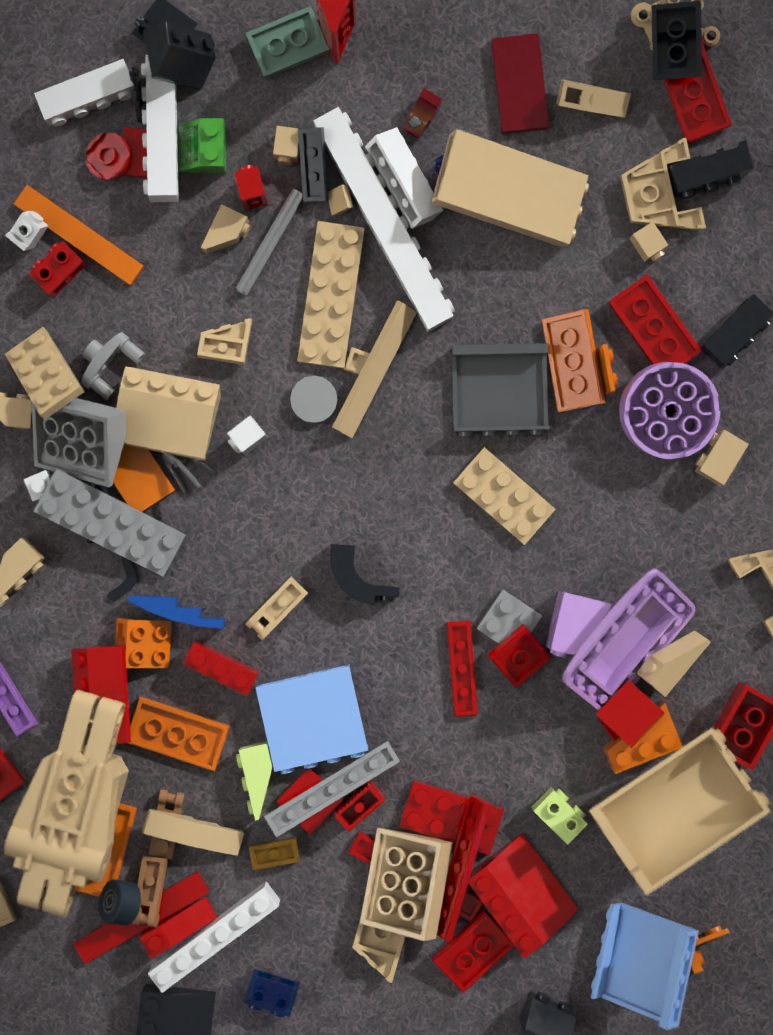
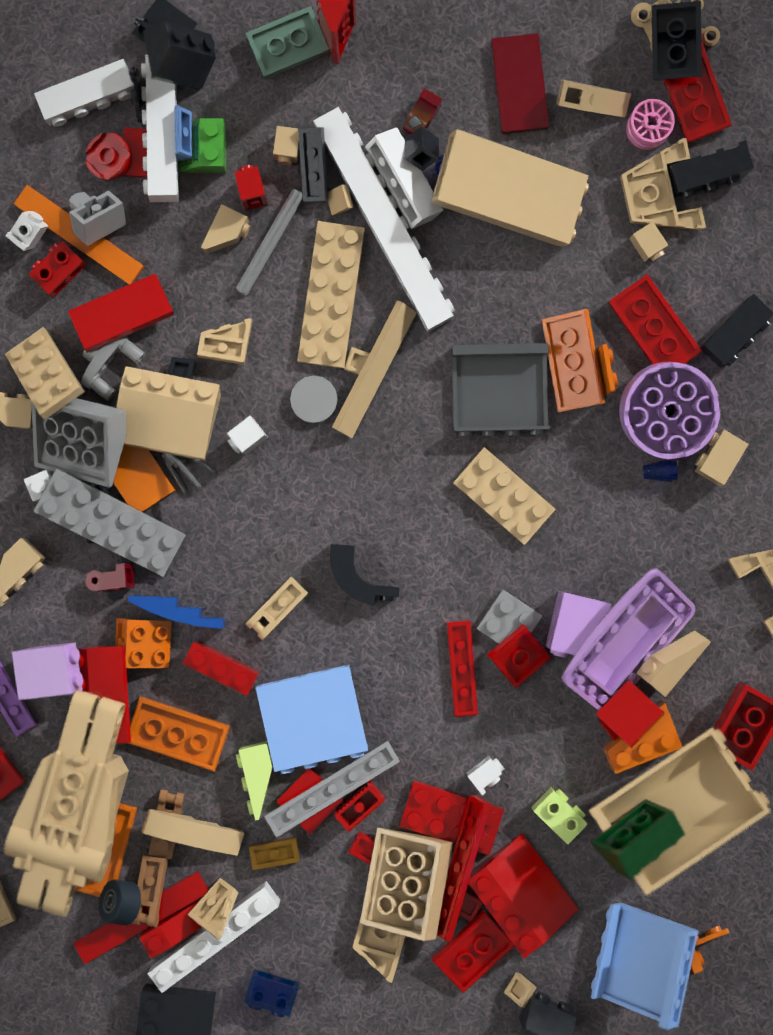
(47, 671): none -> lavender slope
(95, 216): none -> light grey brick
(111, 581): none -> leg
(120, 313): none -> red tile
(182, 367): none -> black plate
(183, 133): none -> medium blue slope
(215, 908): none -> tan wing
(422, 148): none -> black brick
(485, 773): none -> white brick
(520, 990): none -> tan tile
(639, 838): none -> dark green slope
(650, 112): none -> bright pink wheel
(661, 471): none -> clear blue cone

